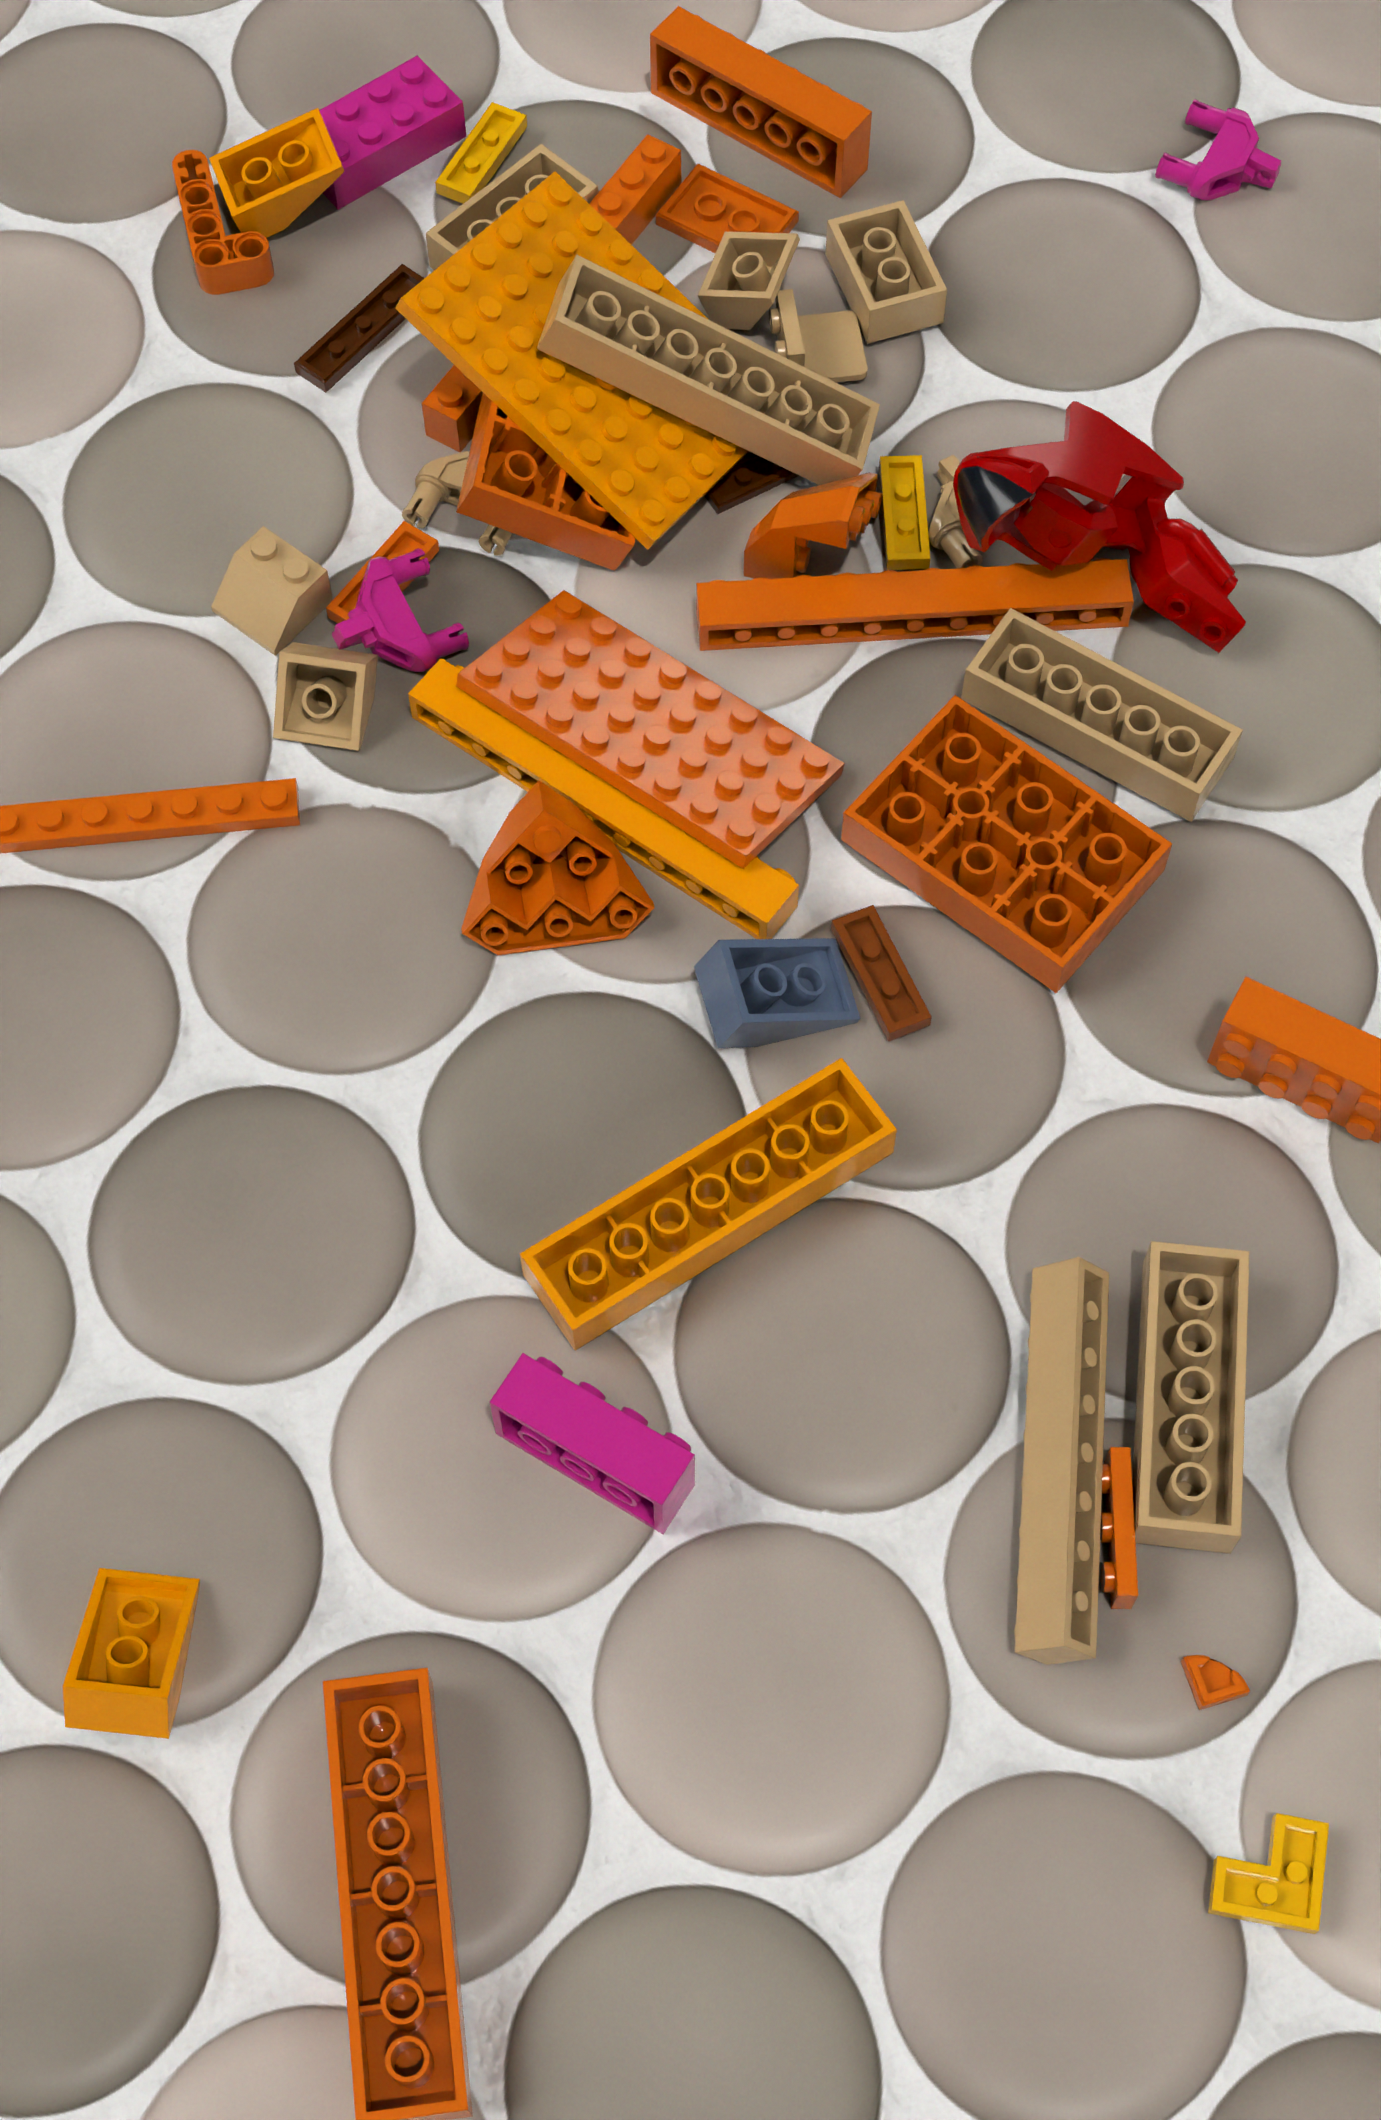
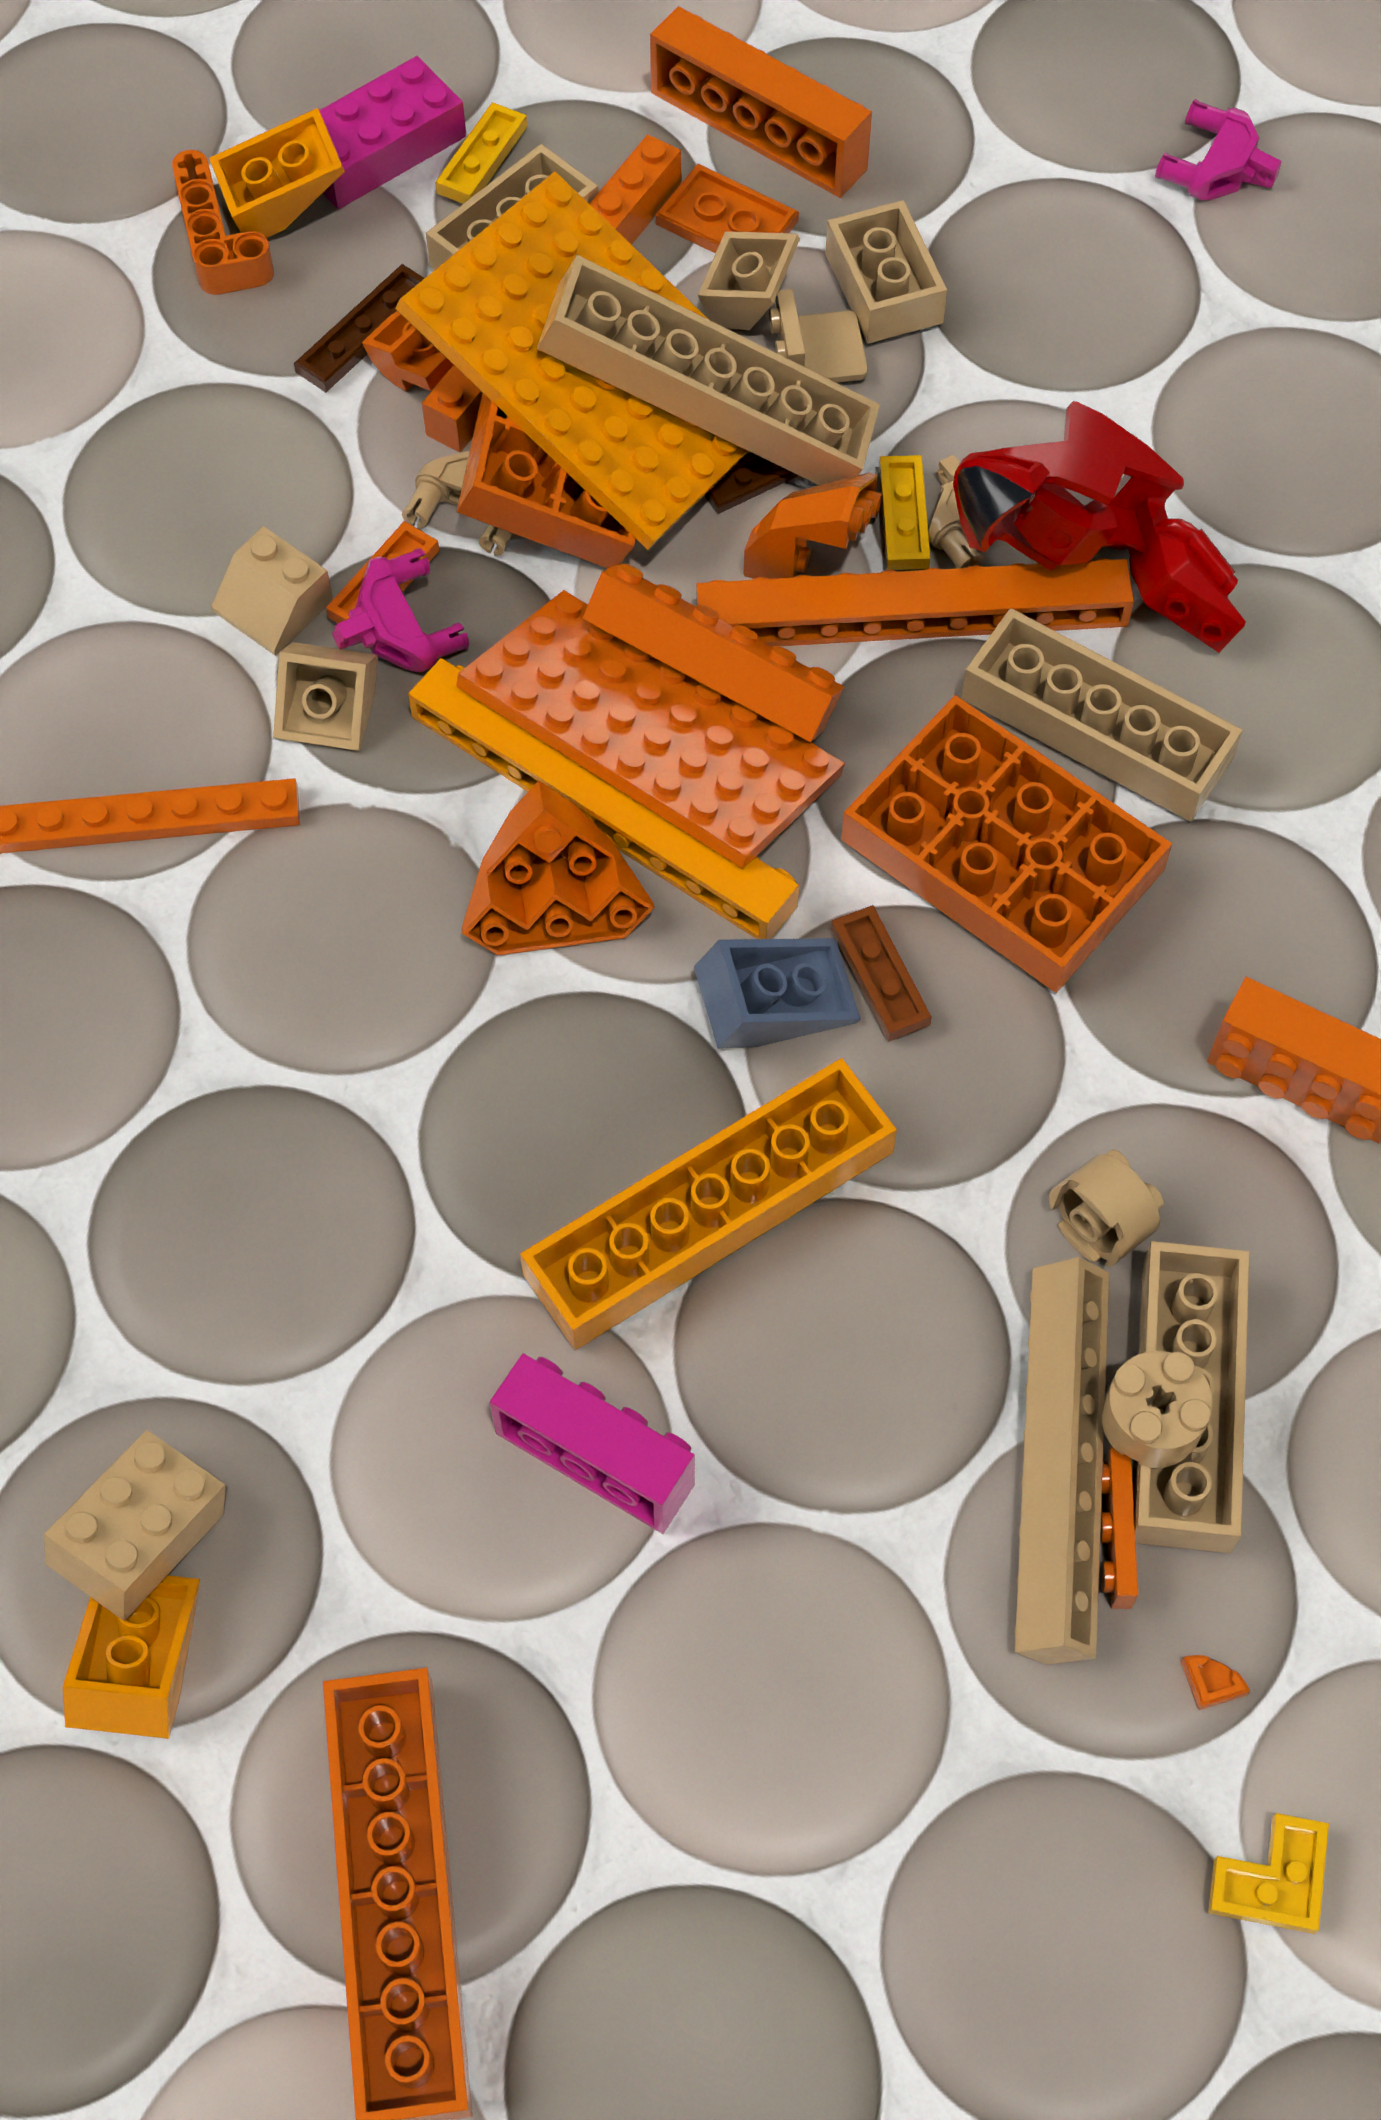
(134, 1524): none -> tan brick
(405, 354): none -> orange brick
(713, 651): none -> orange brick
(1106, 1208): none -> tan brick
(1170, 1384): none -> tan brick

